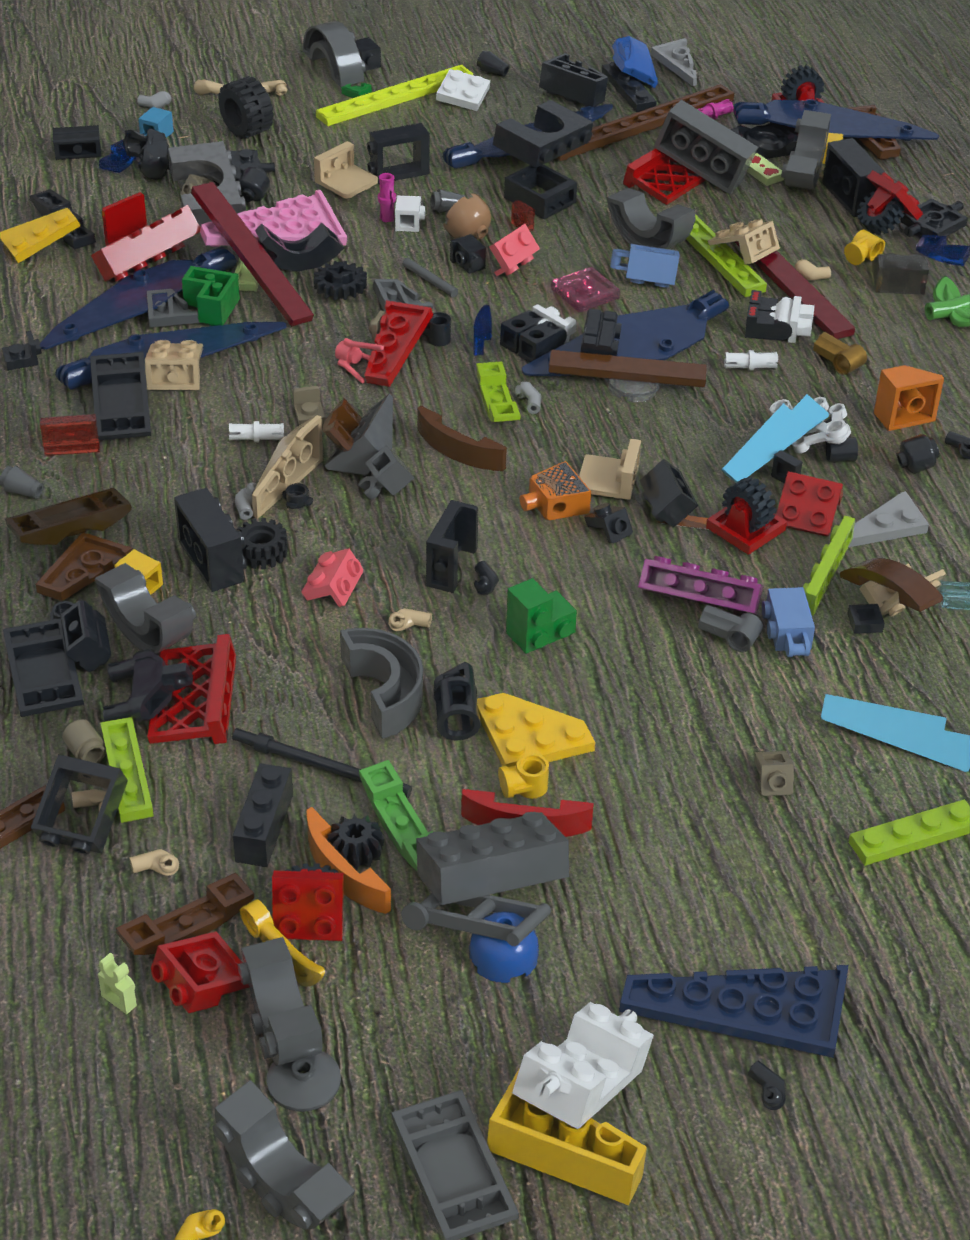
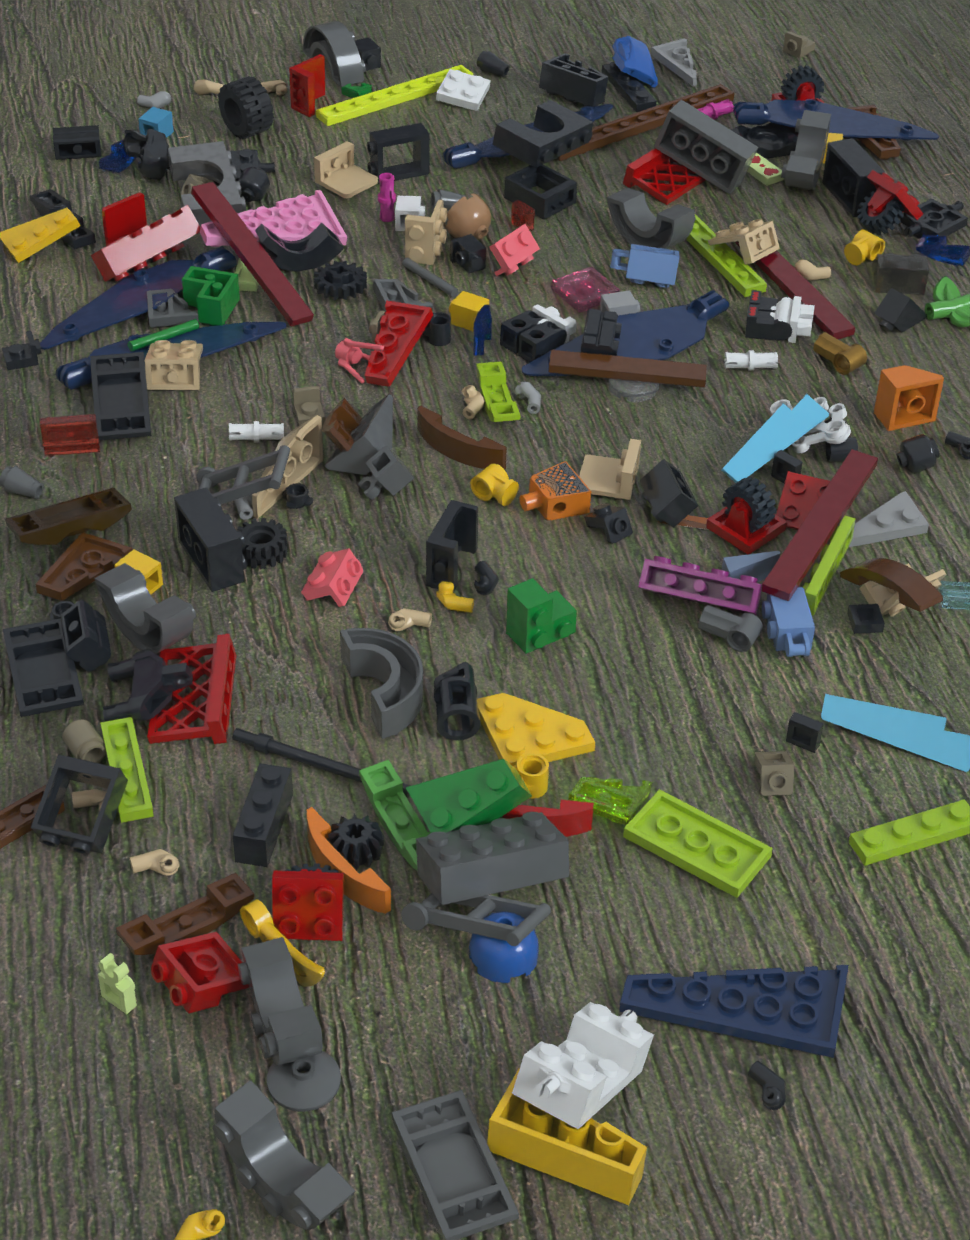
(163, 335): none -> green bar
(209, 477): none -> dark grey piece
(307, 84): none -> red bracket
(425, 235): none -> tan bracket
(451, 600): none -> yellow arm
(465, 309): none -> yellow brick
(469, 796): none -> green wedge
(473, 400): none -> tan arm
(494, 483): none -> yellow piece
(611, 798): none -> clear neon green wing
(619, 302): none -> light grey brick
(698, 843): none -> lime plate
(752, 565): none -> sand blue slope
(797, 45): none -> dark tan bracket
(804, 732): none -> black plate
(819, 525): none -> dark red tile
(899, 312): none -> black slope

